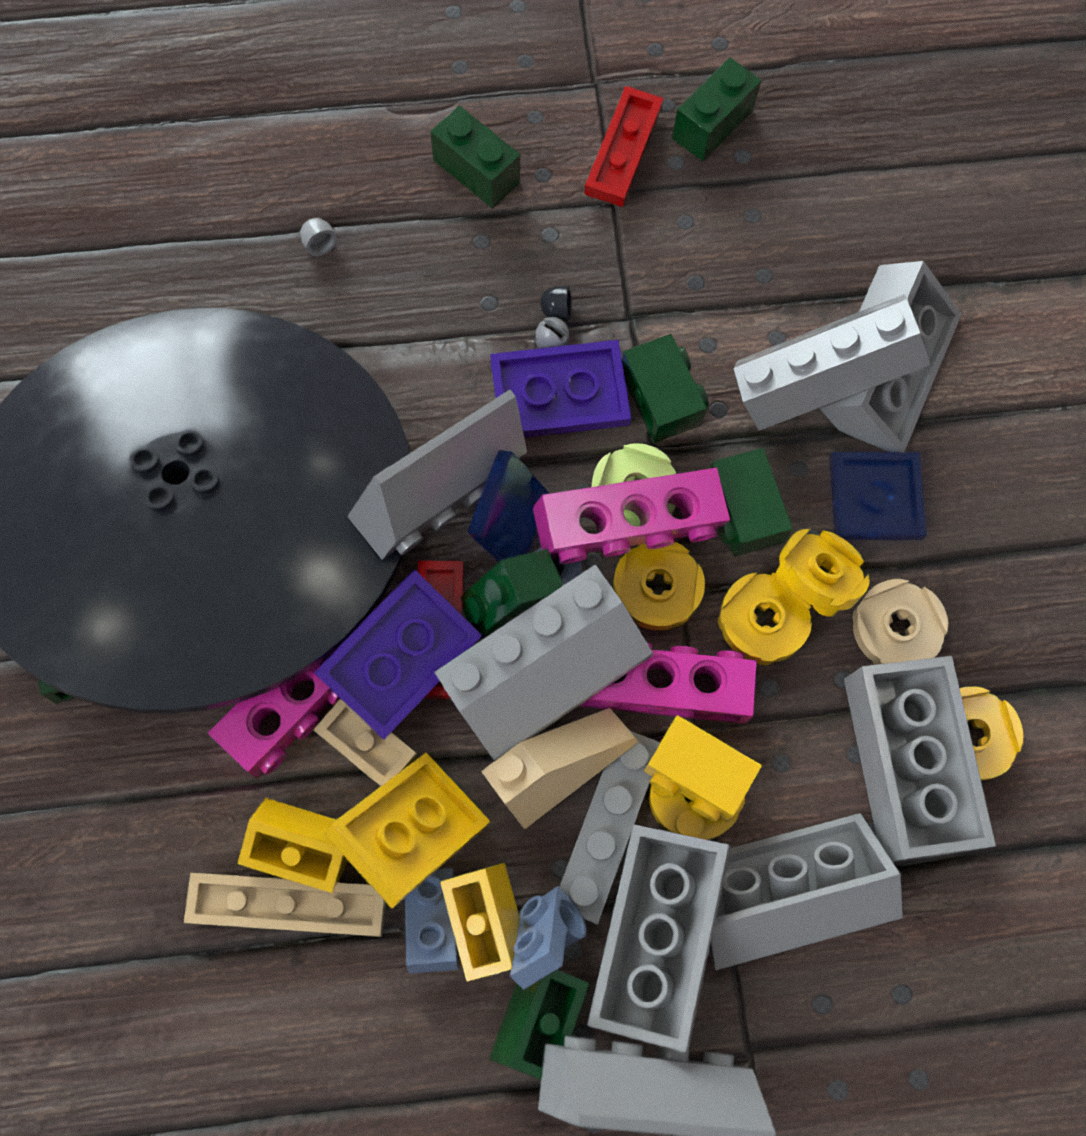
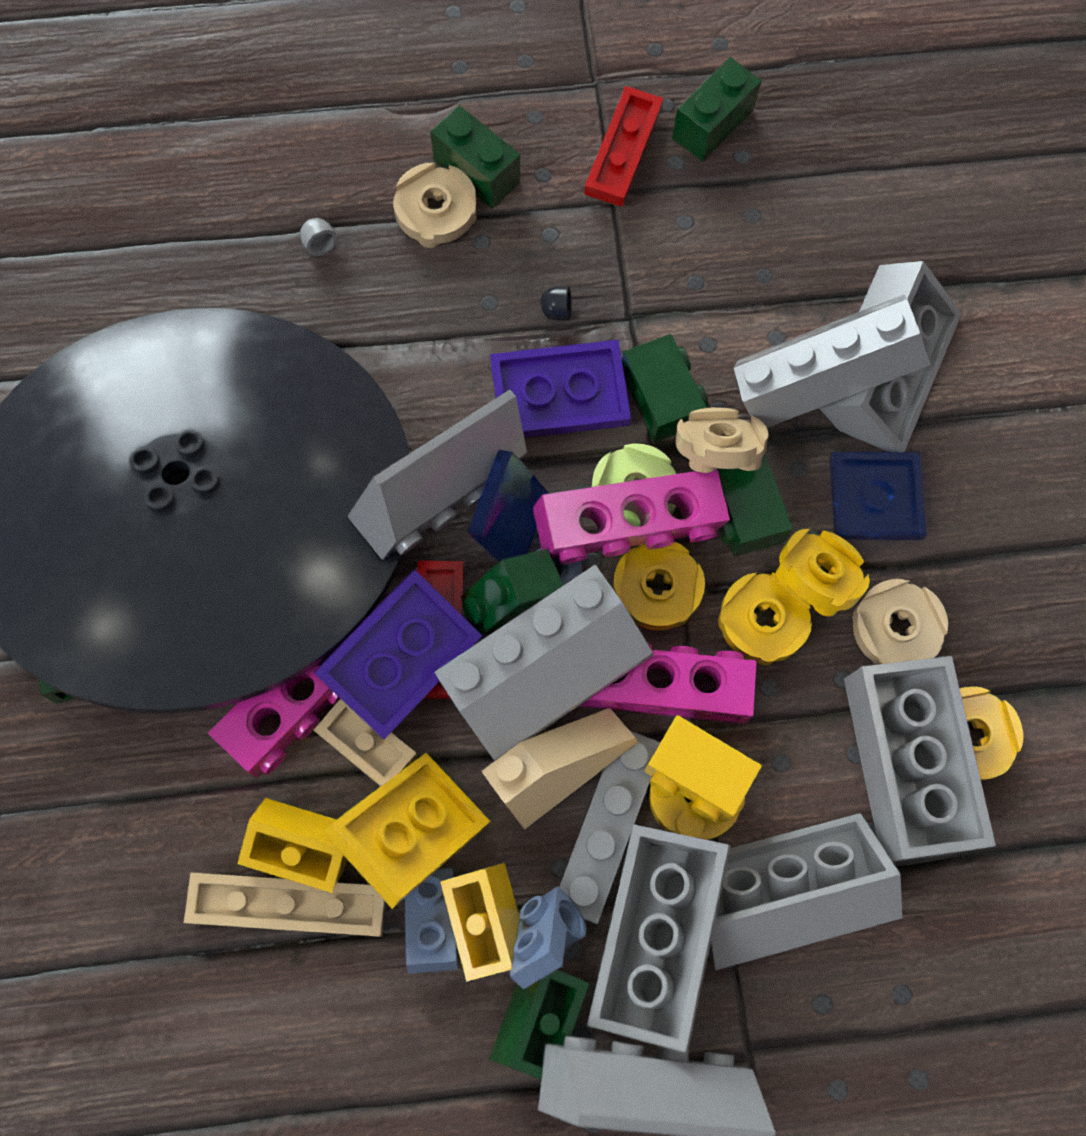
(438, 225): none -> tan plate
(547, 338): light grey hinge -> none
(721, 440): none -> tan plate

